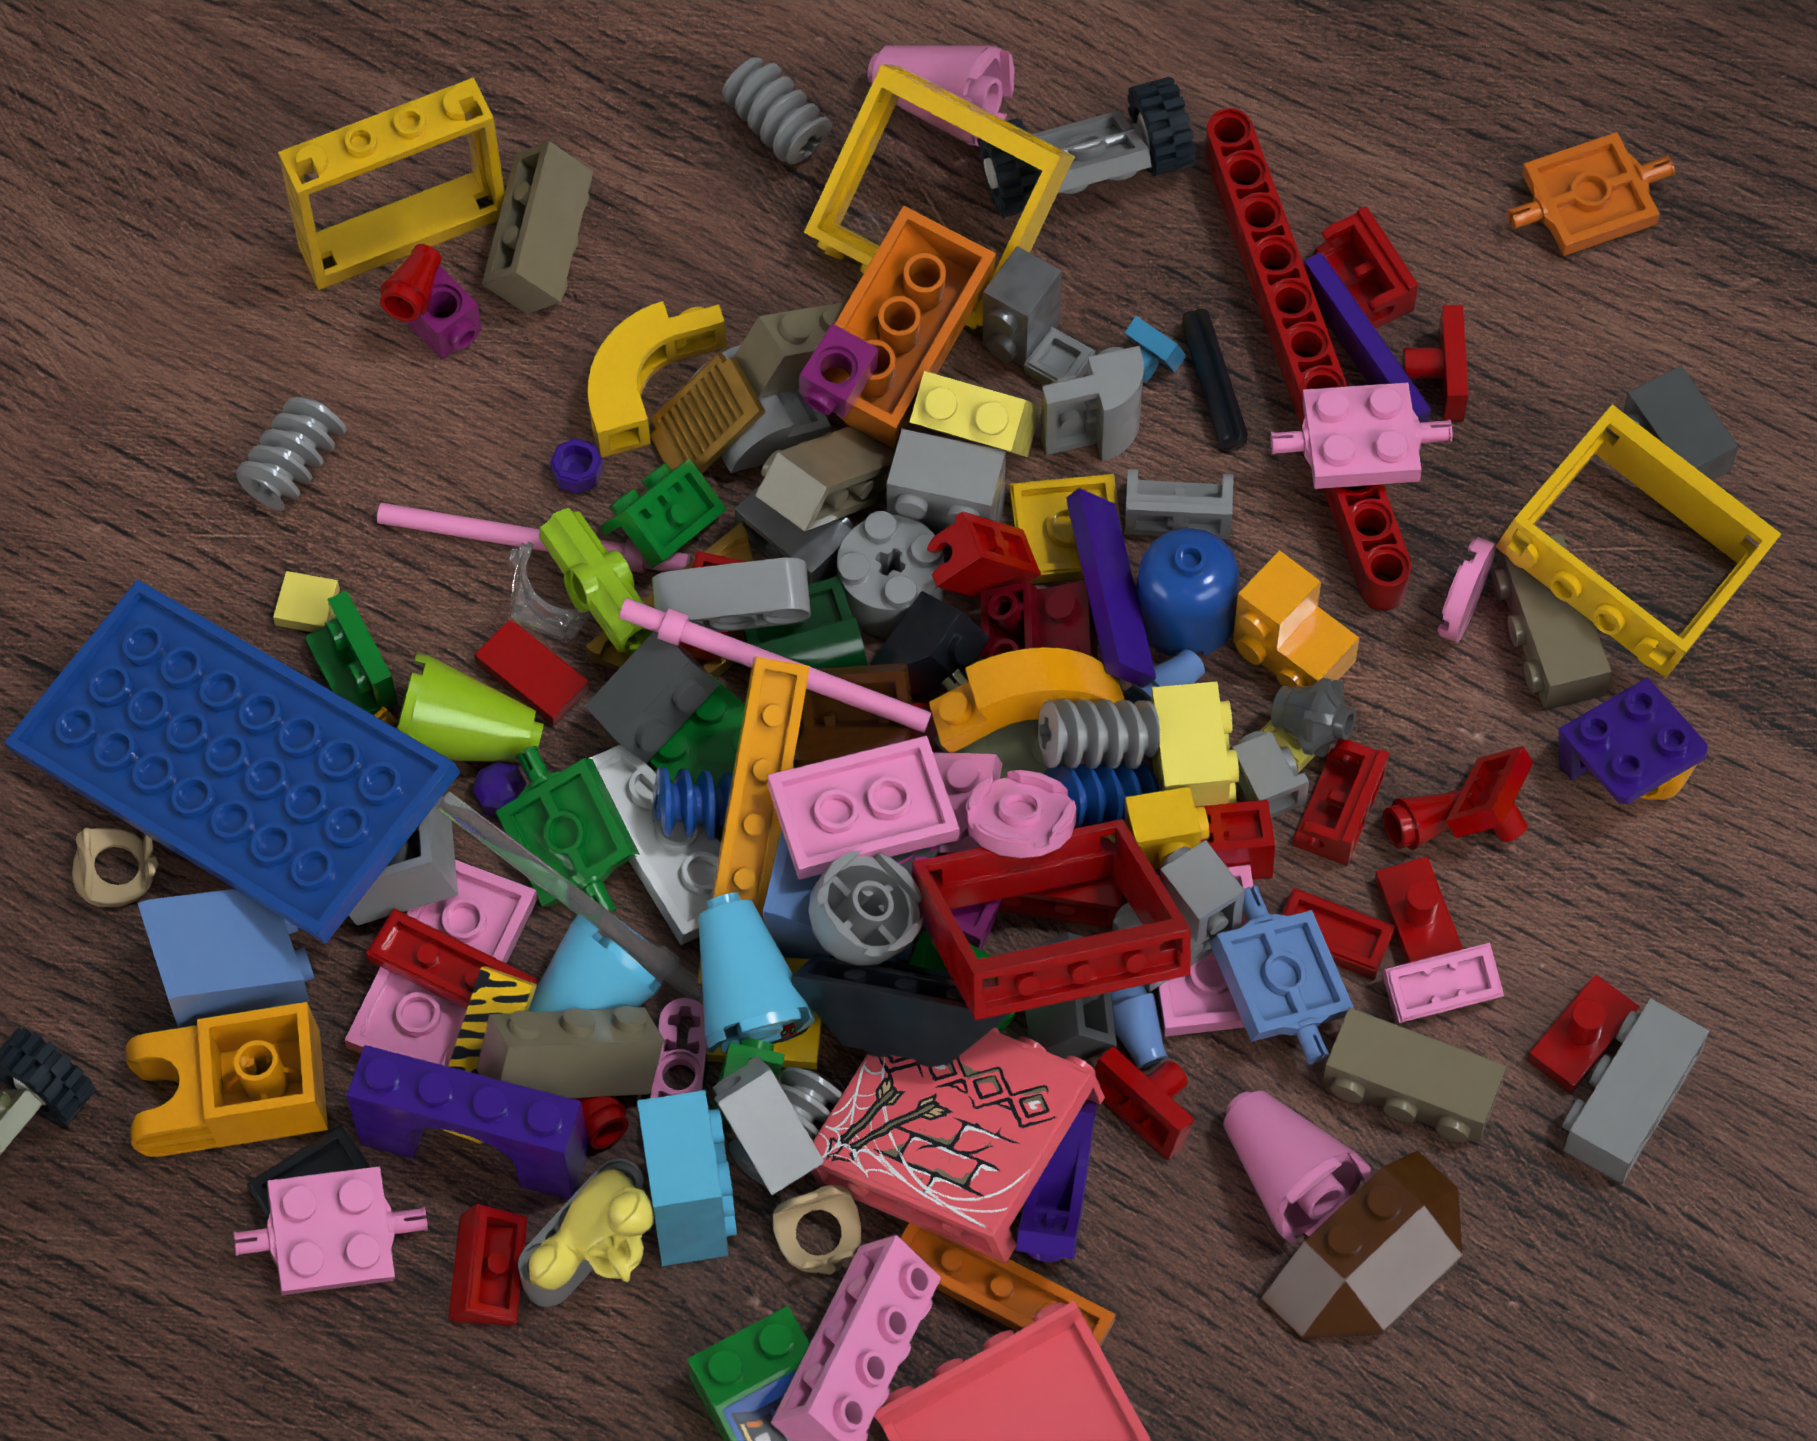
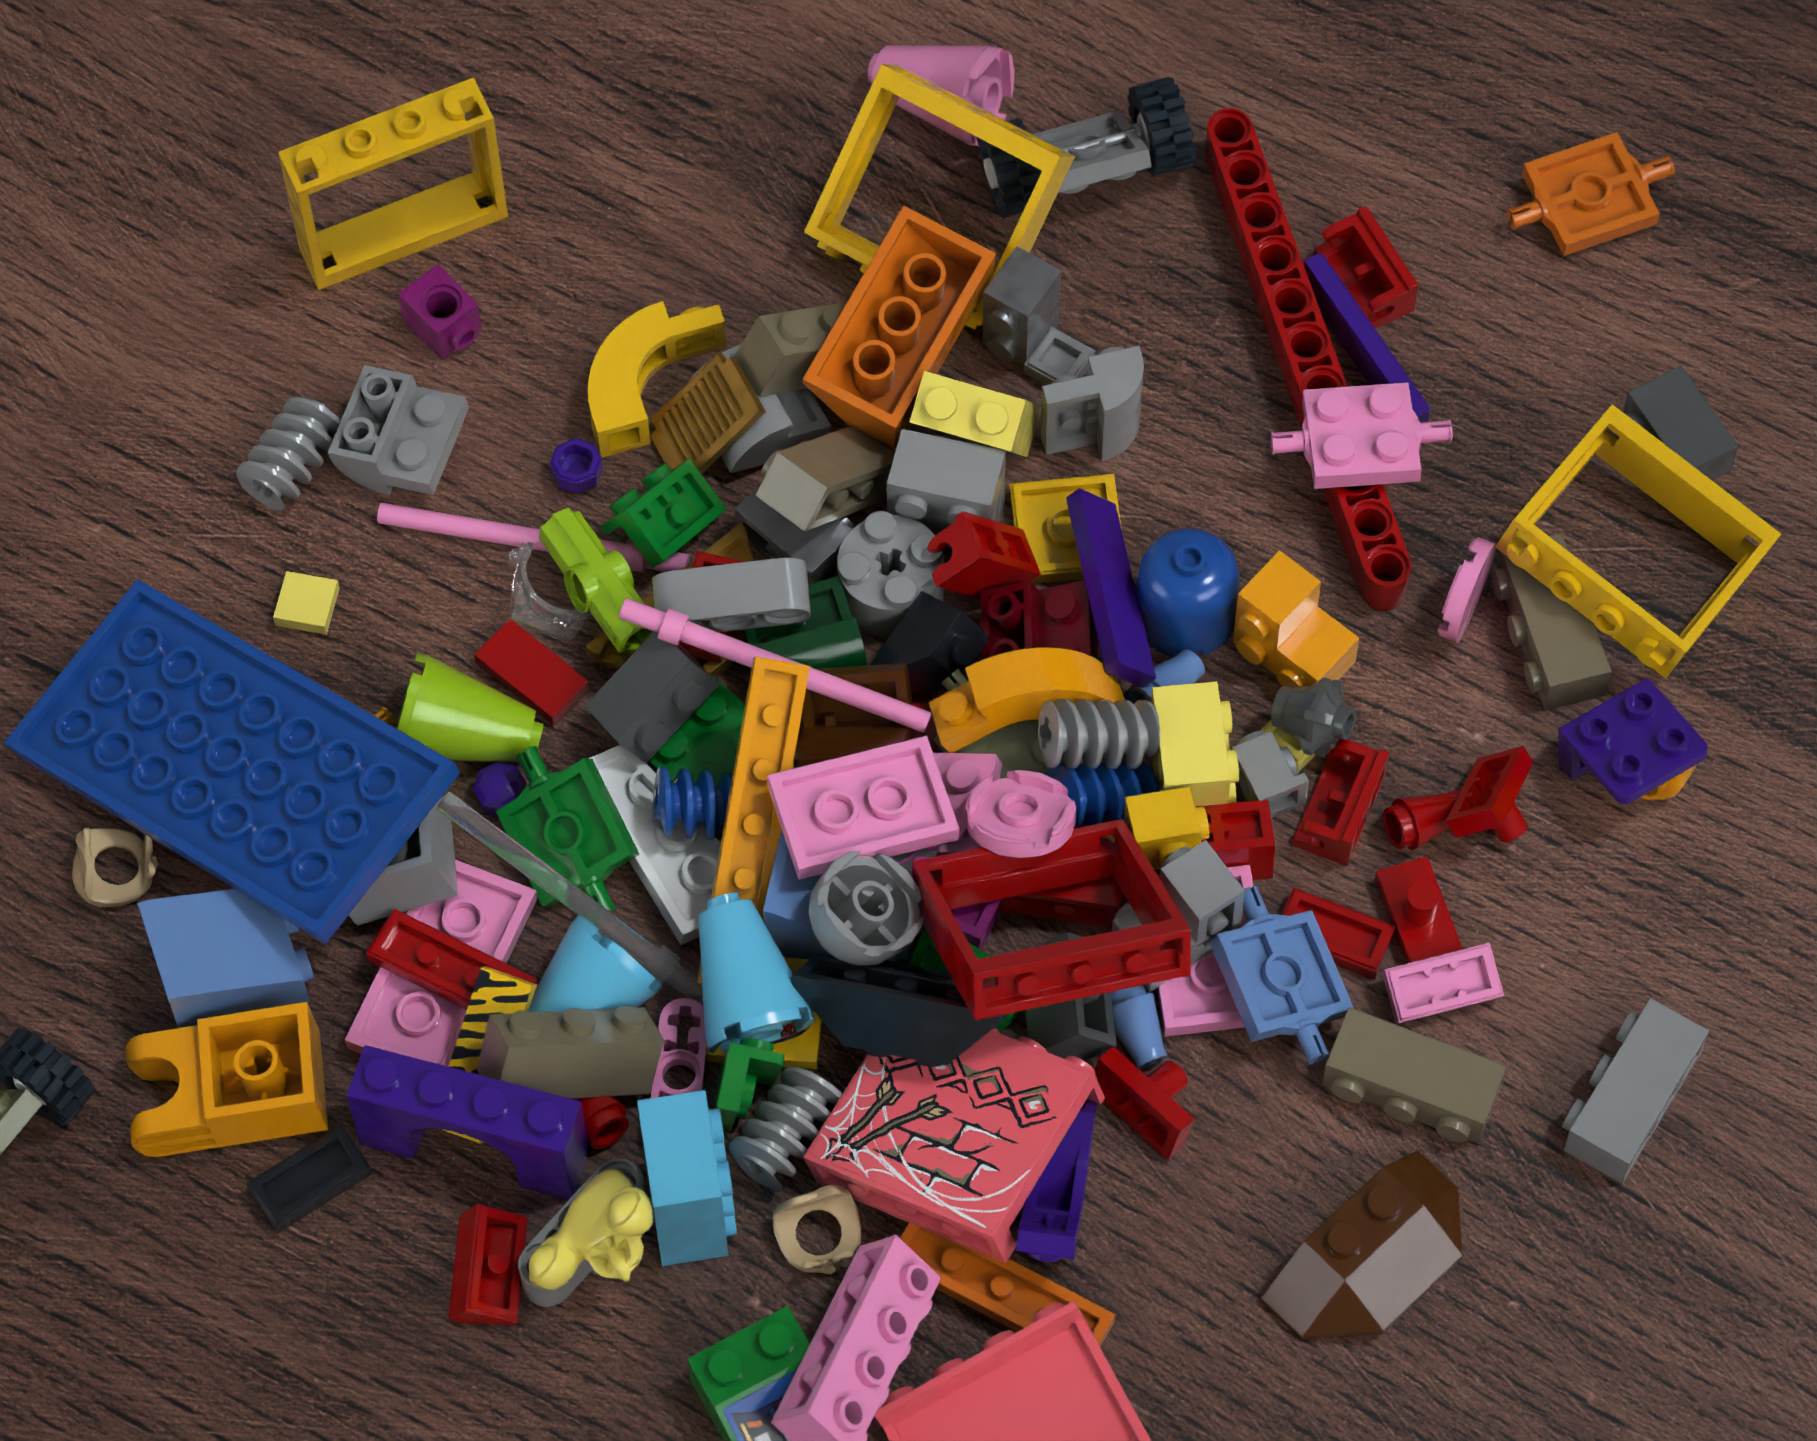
(330, 1230): bright pink plate -> none
(351, 658): green bracket -> none
(396, 432): none -> light grey brick
(410, 286): red cone -> none
(538, 228): dark tan brick -> none
(766, 1125): light grey hinge -> none
(776, 110): light grey piece -> none
(841, 351): magenta brick -> none
(1154, 347): dark azure tile -> none
(1169, 506): light grey hinge -> none
(1214, 379): black axle -> none
(1292, 1163): bright pink cone -> none
(1444, 363): red tile -> none
(1582, 1034): red tile -> none

